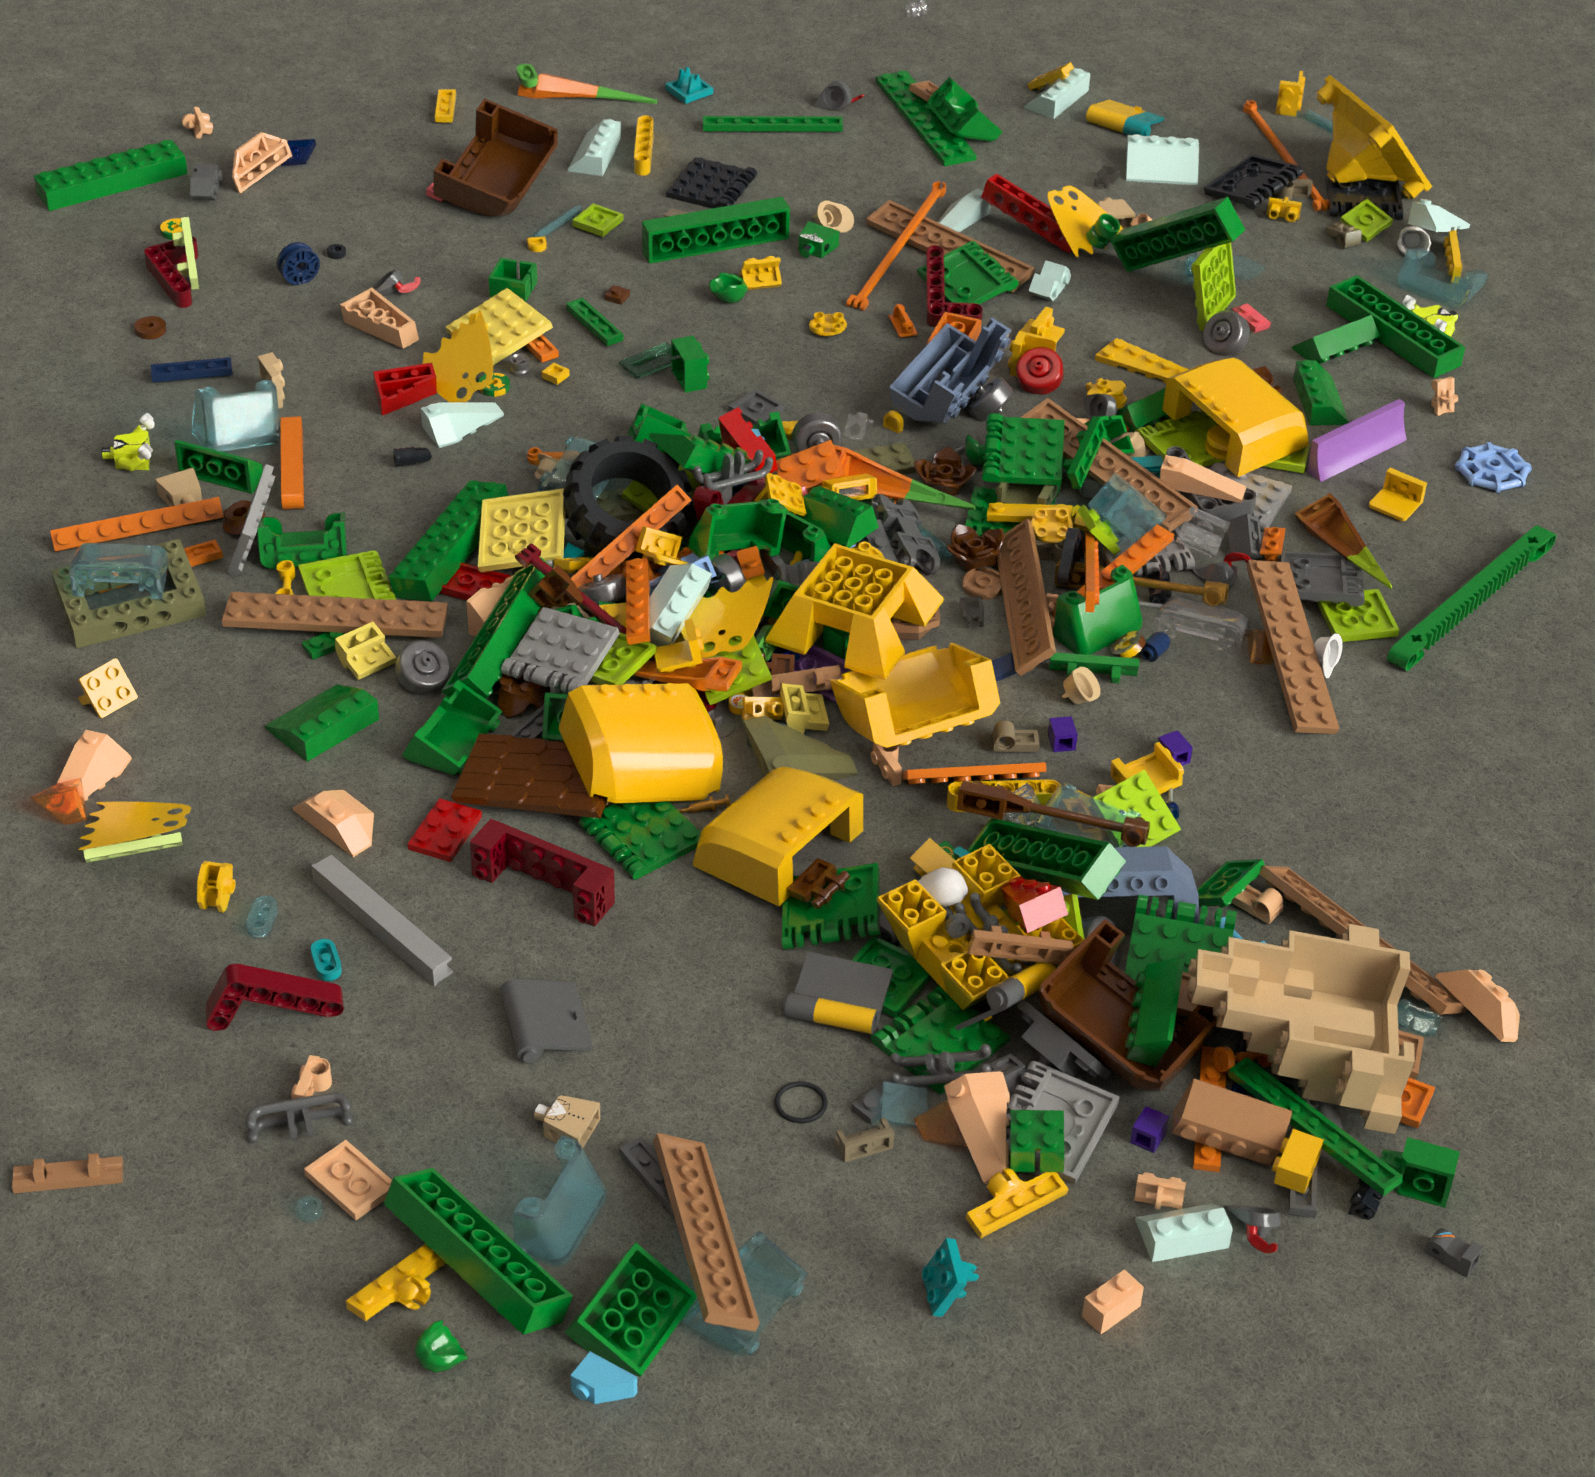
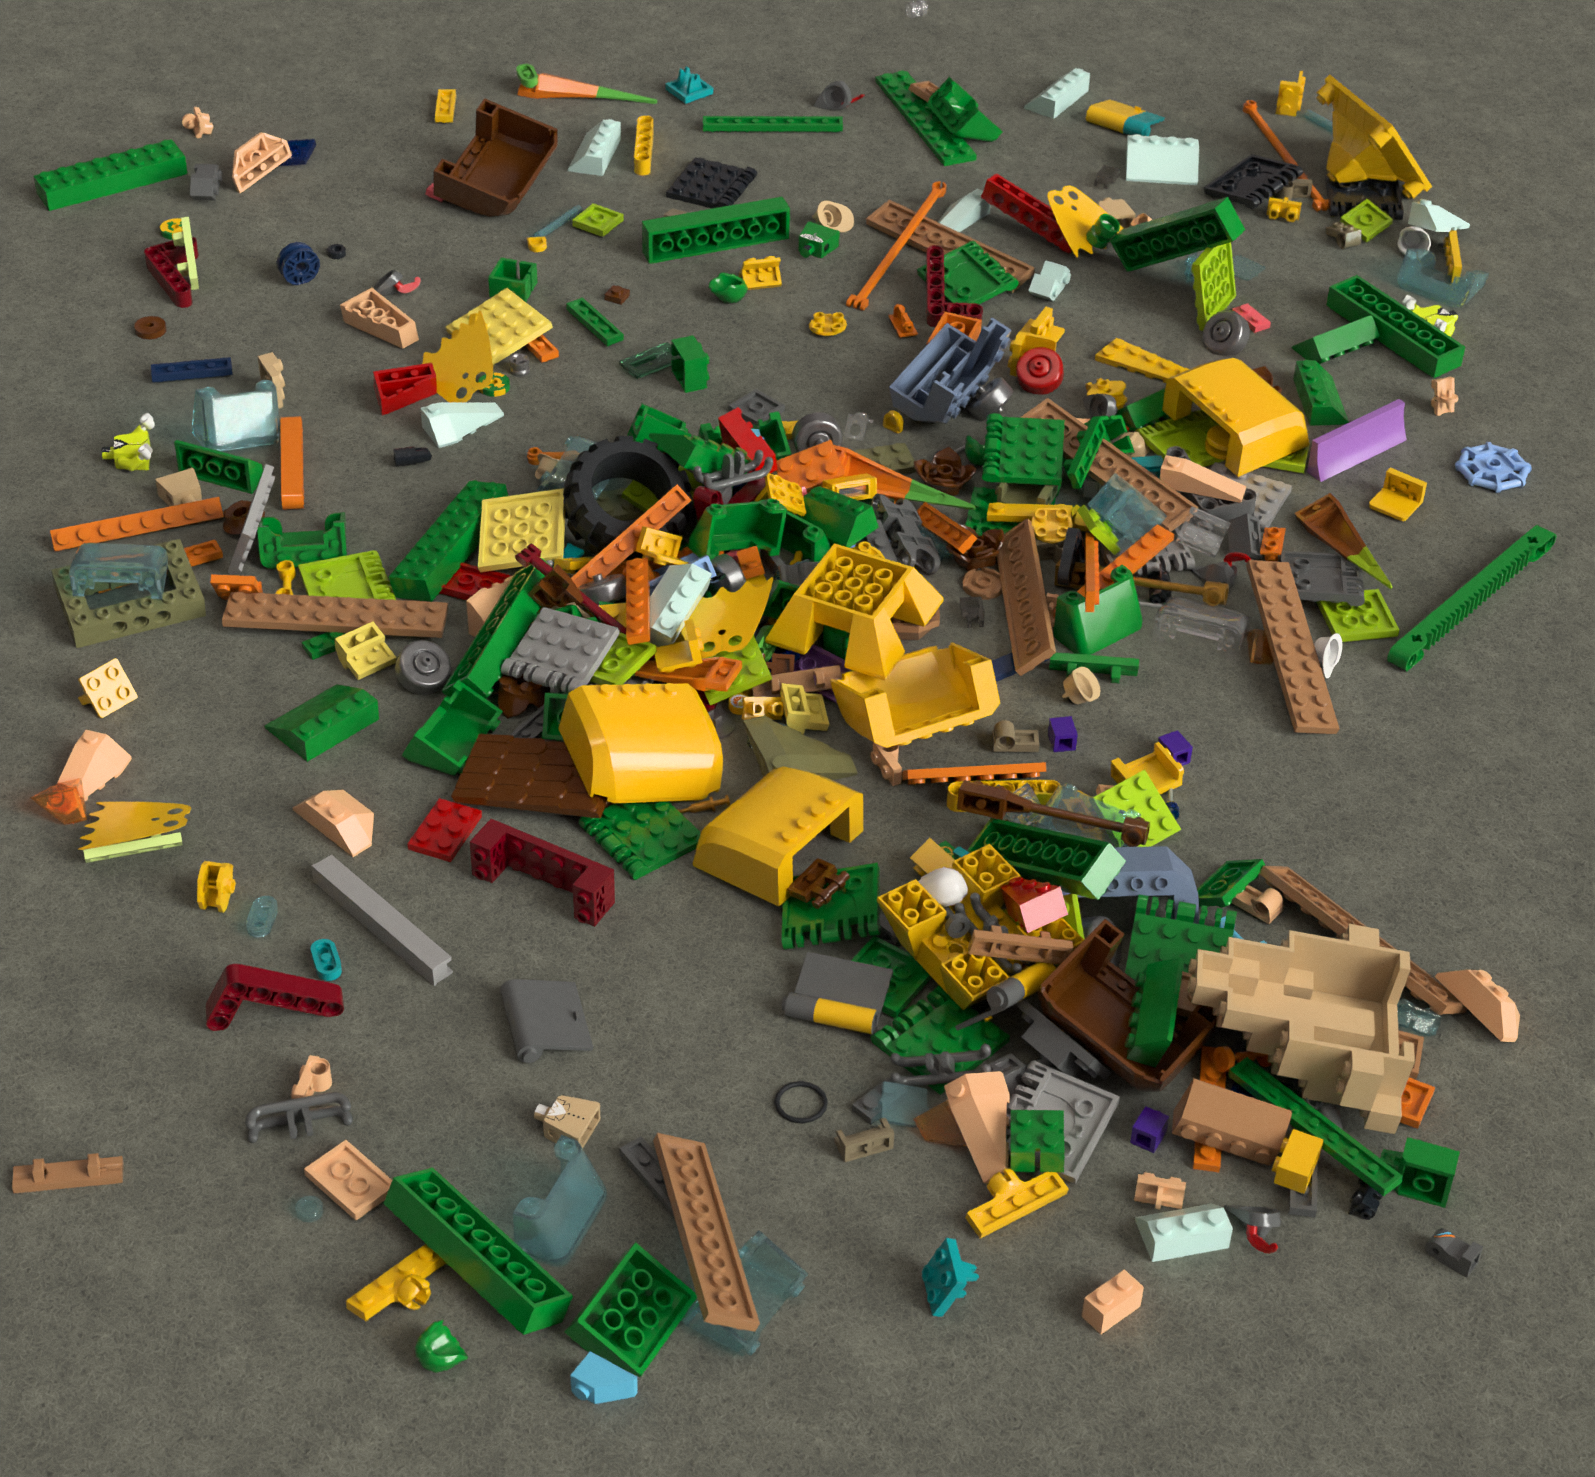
(233, 583): none -> orange plate
(555, 373): yellow plate -> none
(946, 528): none -> orange plate
(1050, 77): yellow plate -> none
(1128, 645): piece -> none
(1155, 646): dark blue brick -> none

